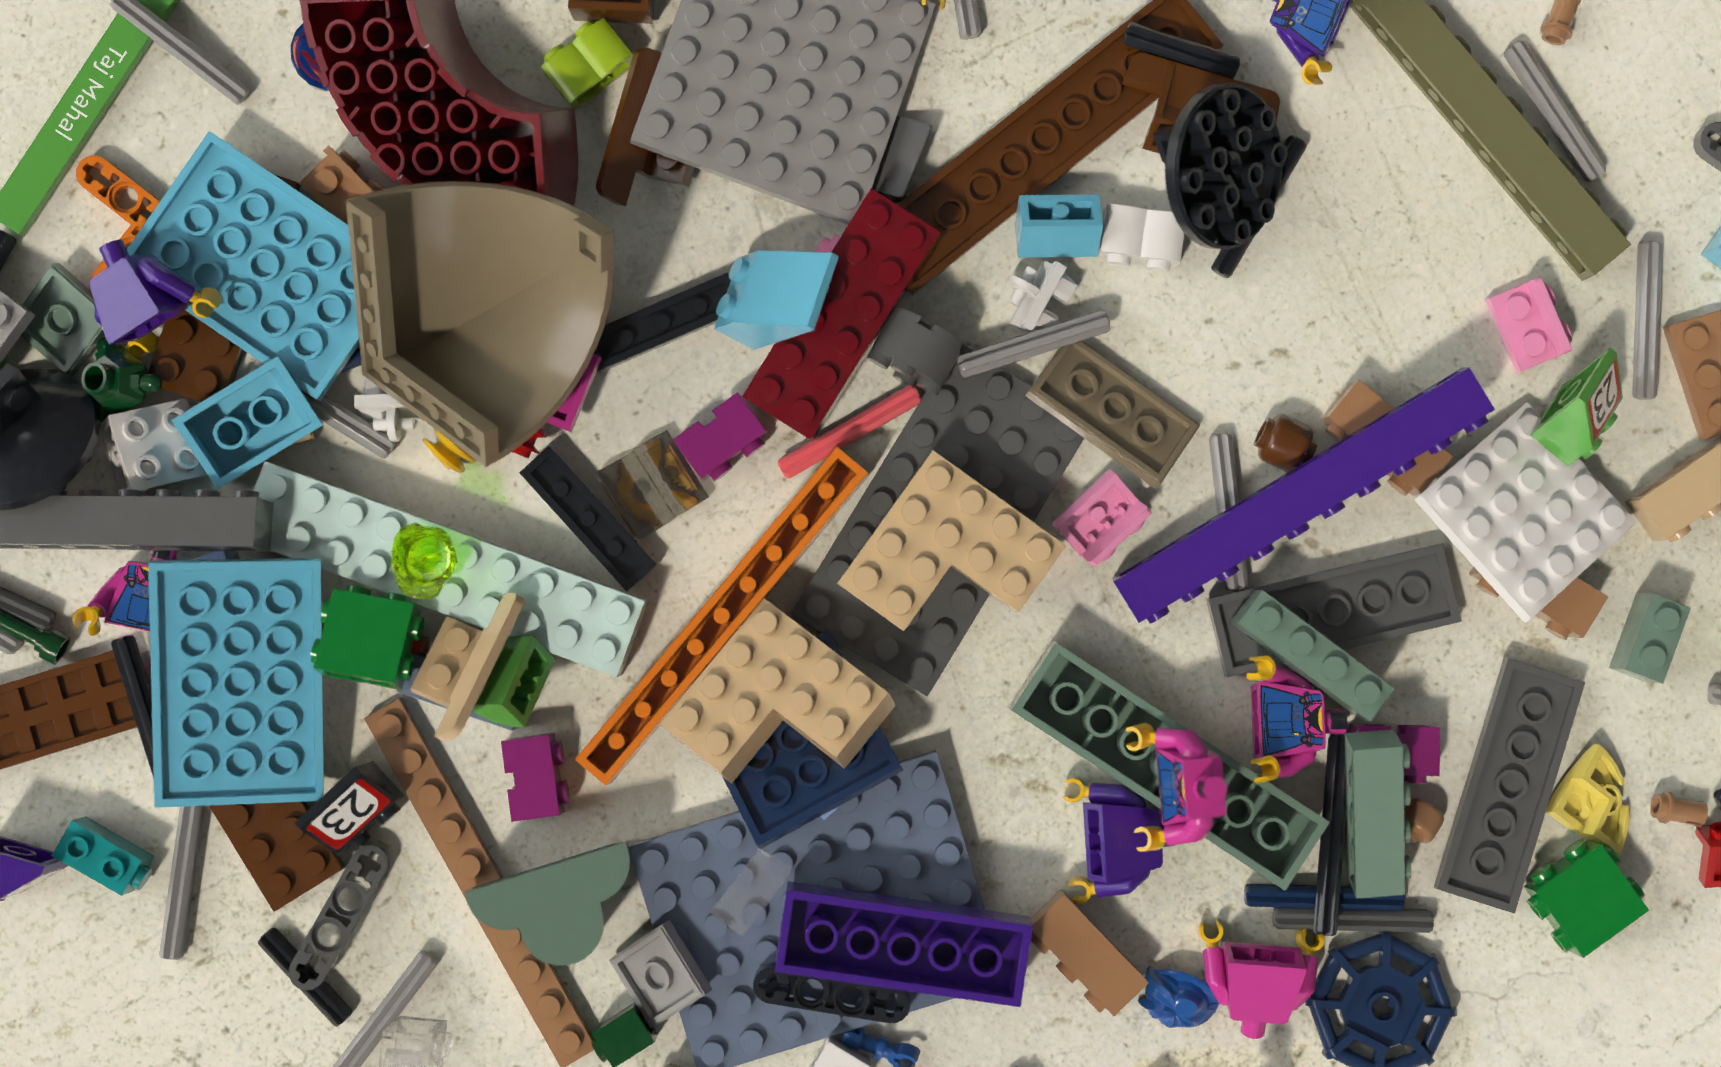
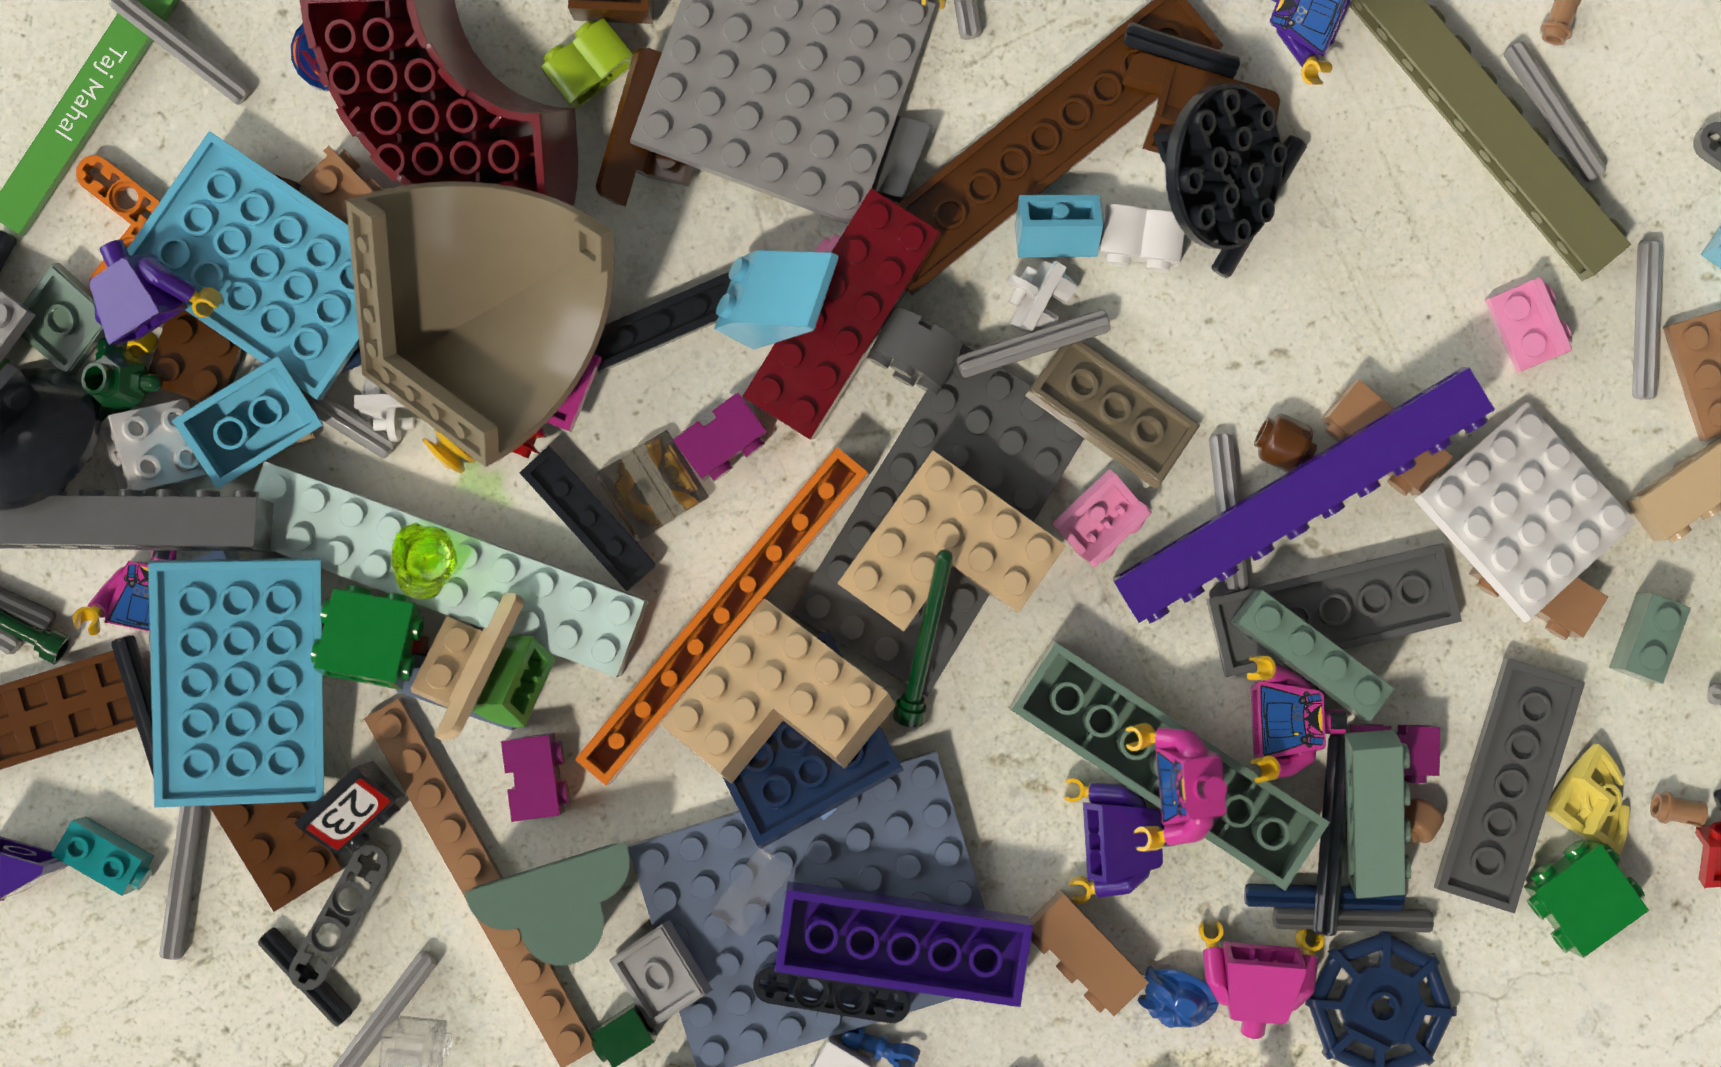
(849, 431): coral axle -> none
(911, 707): none -> dark green piece
(1582, 410): bright green slope -> none

